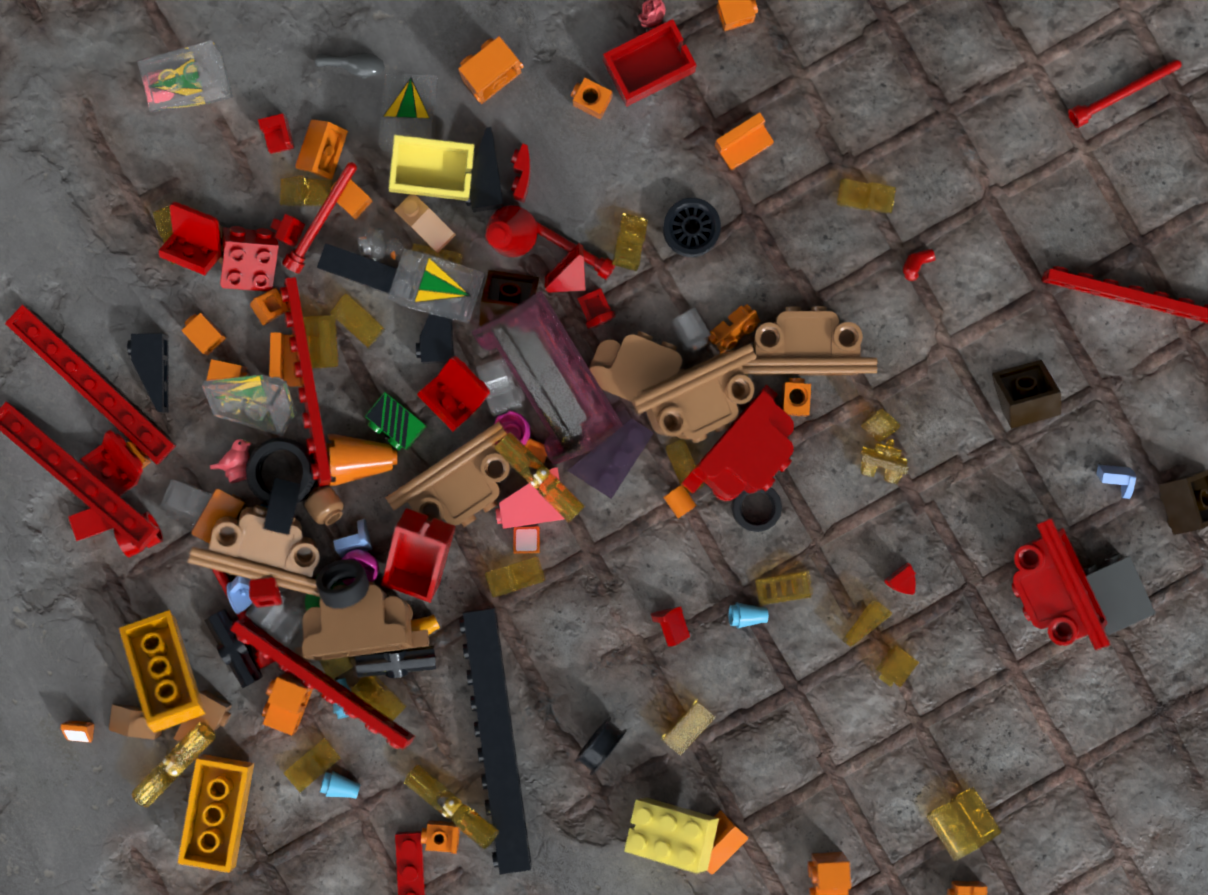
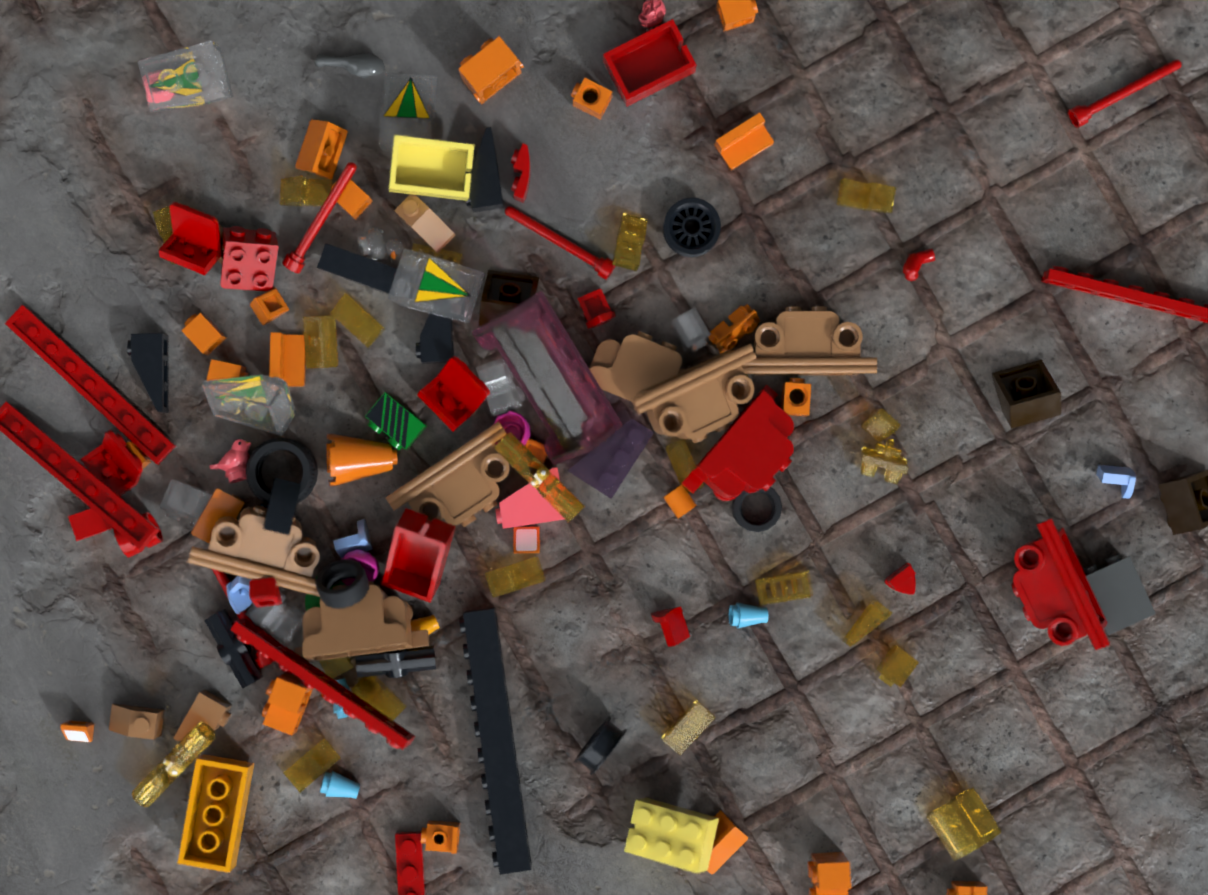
(161, 671): light orange brick -> none
(276, 133): red panel -> none
(288, 230): red tile -> none
(307, 391): red plate -> none
(324, 505): medium nougat head -> none
(463, 816): clear yellow piece -> none
(511, 231): red cone -> none
(568, 273): red slope -> none

